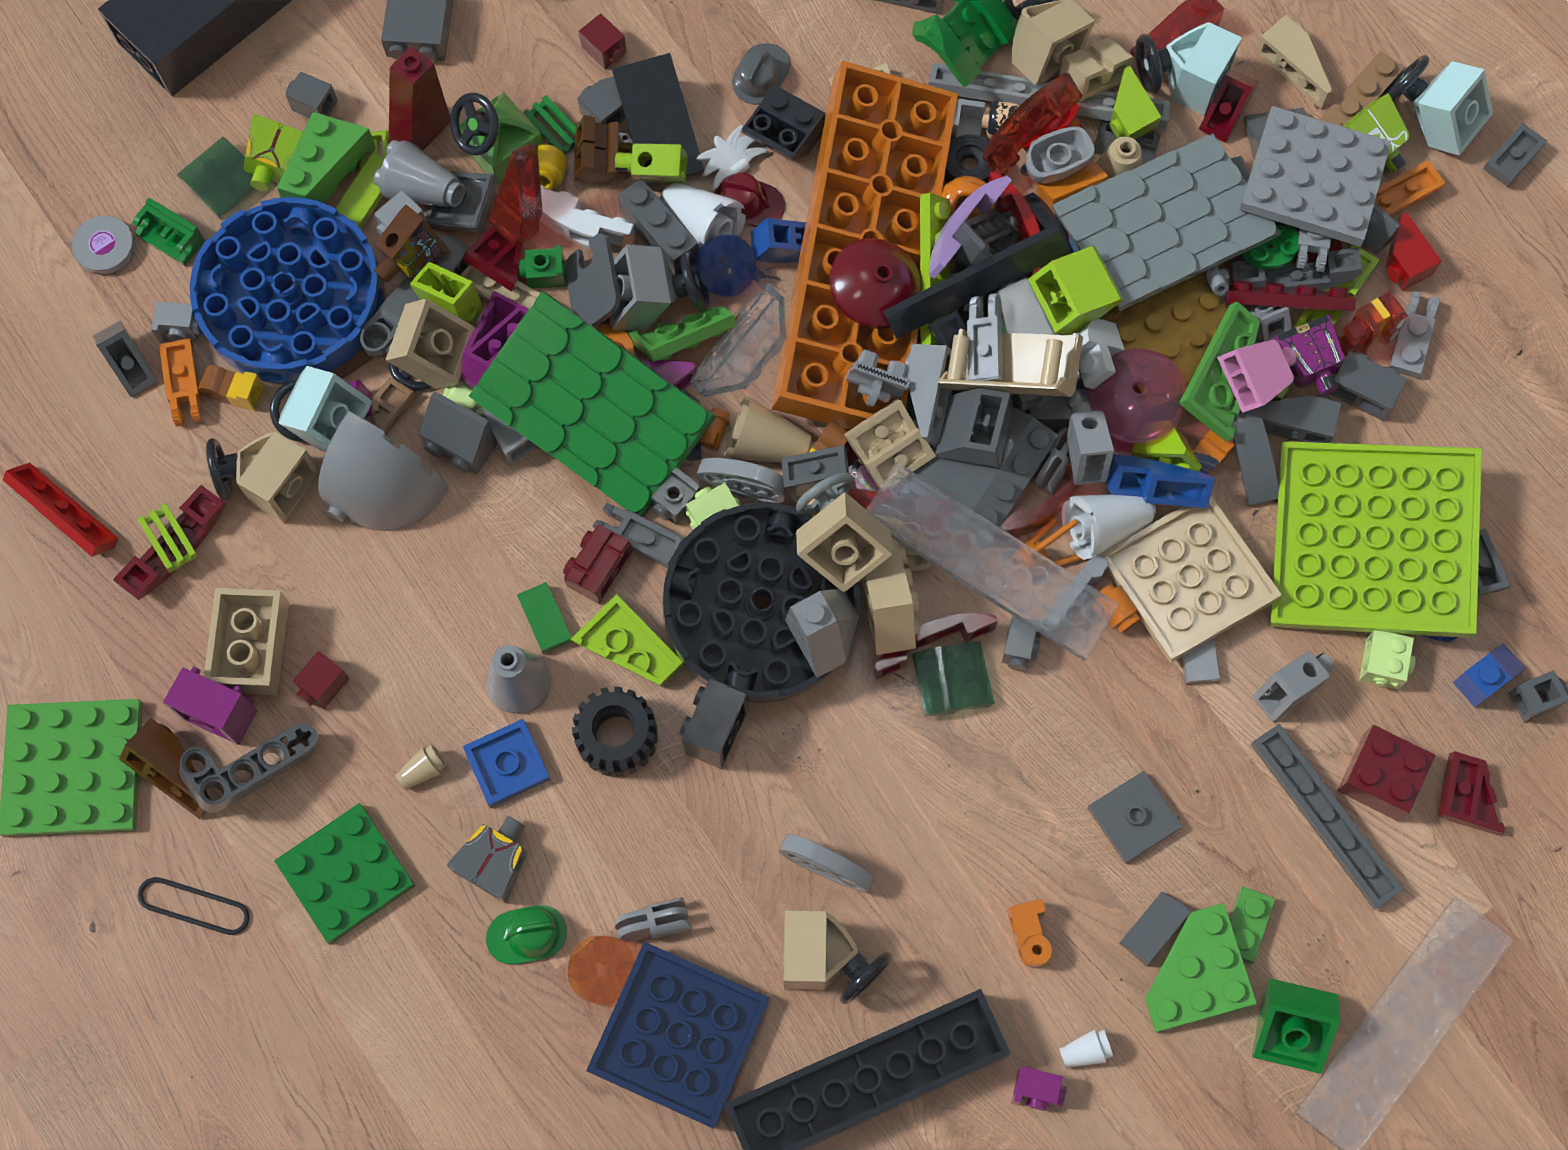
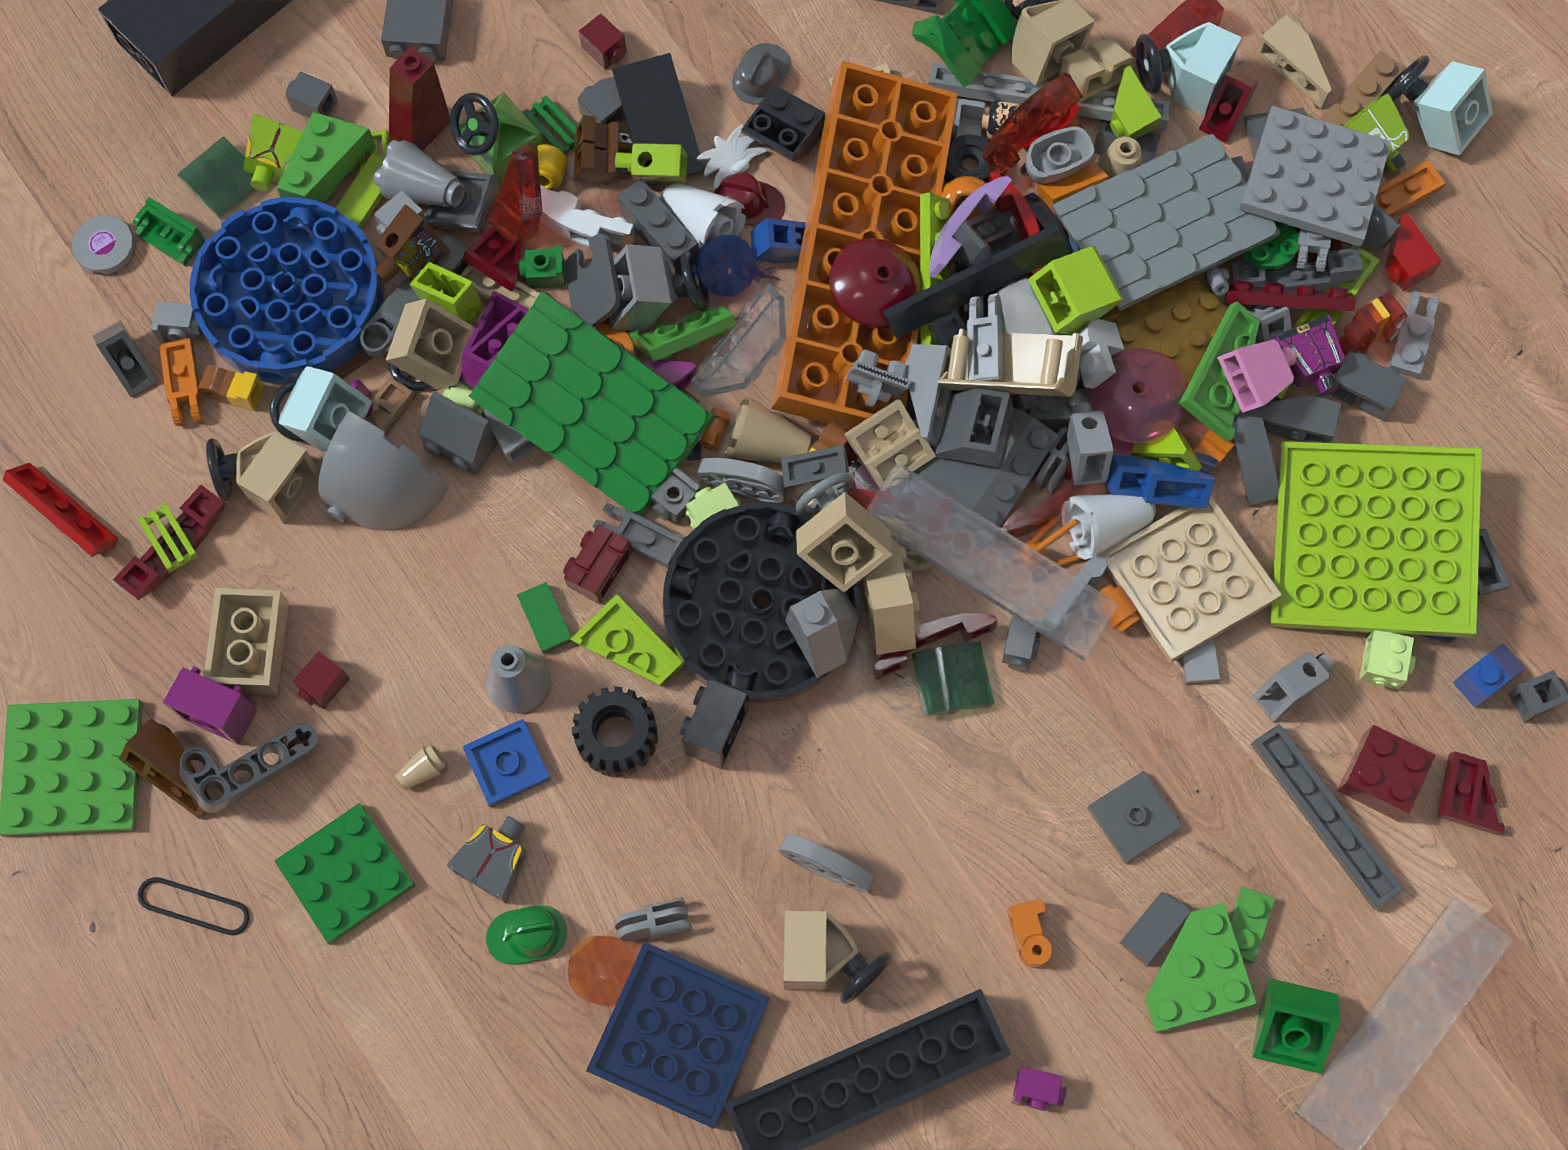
(1087, 1050): white cone -> none
(1515, 154): dark grey plate -> none

